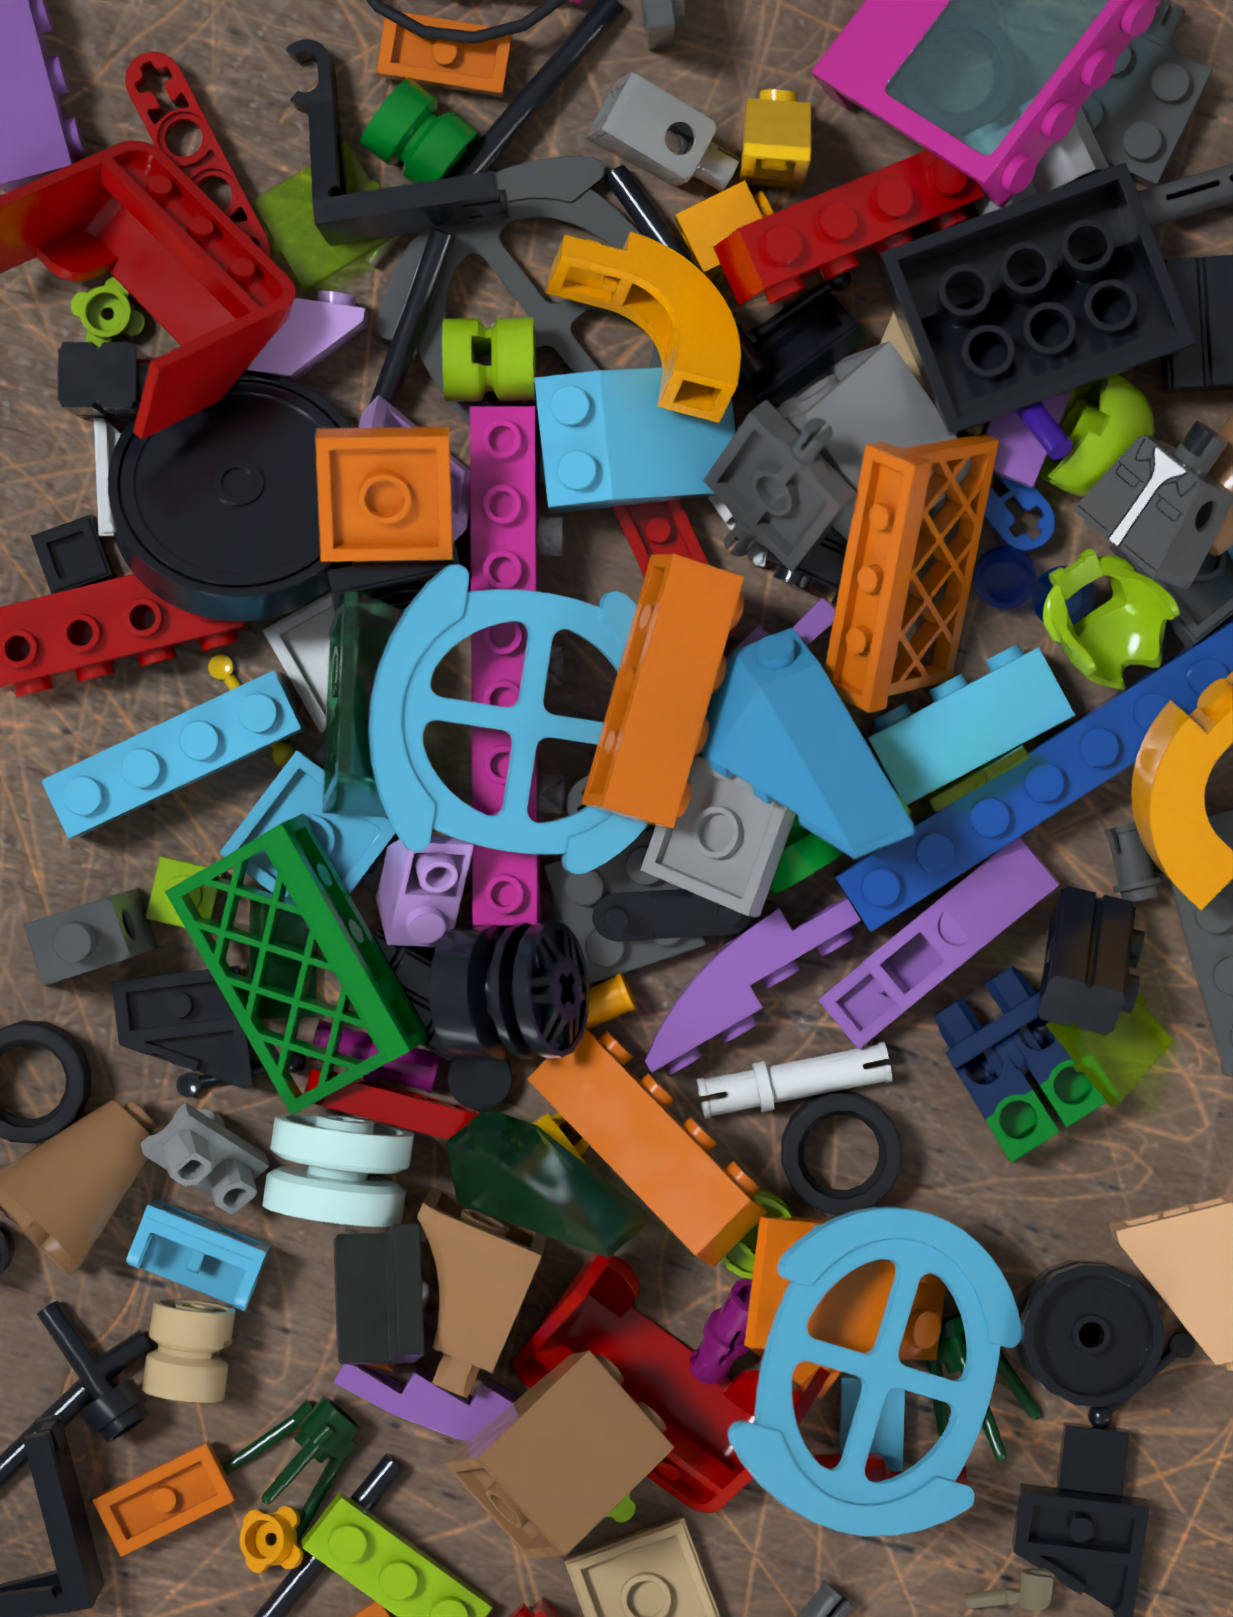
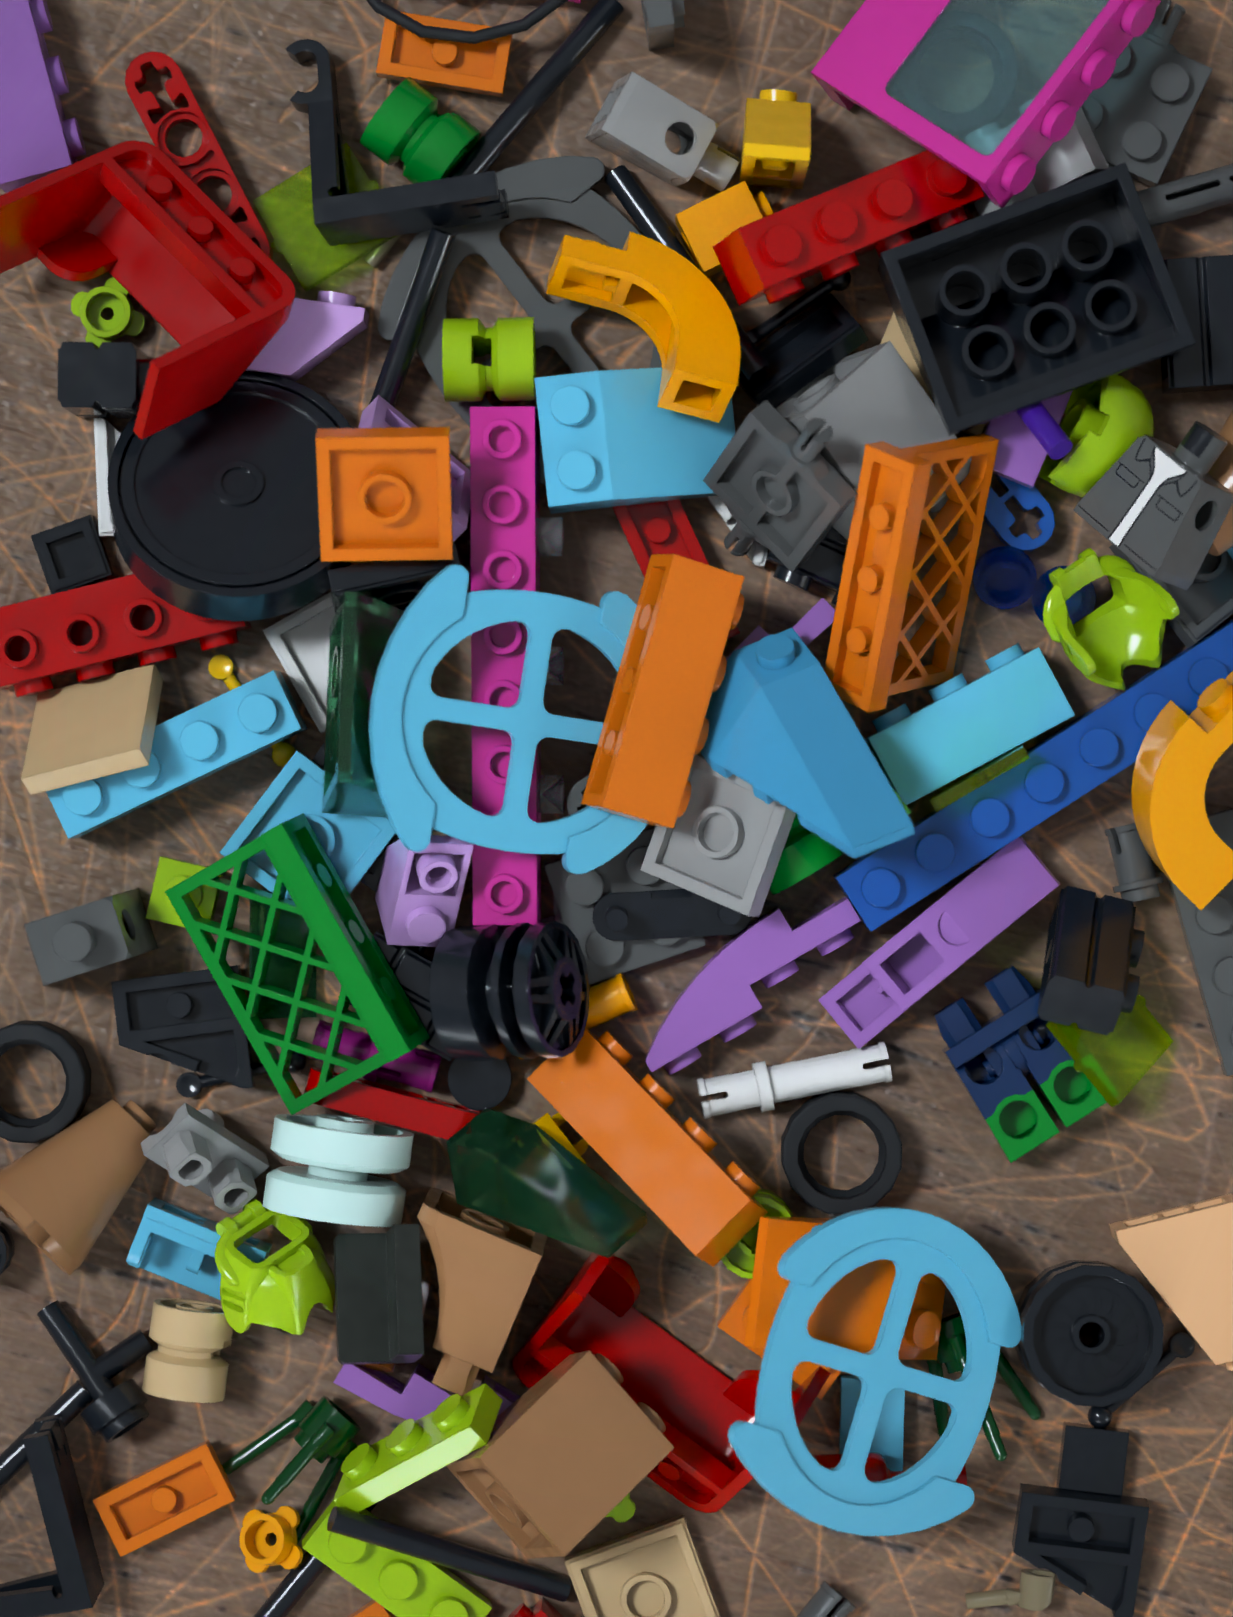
(92, 729): none -> tan tile
(280, 1287): none -> lime helmet
(417, 1448): none -> lime plate
(449, 1554): none -> black bar
(723, 1336): magenta pin -> none

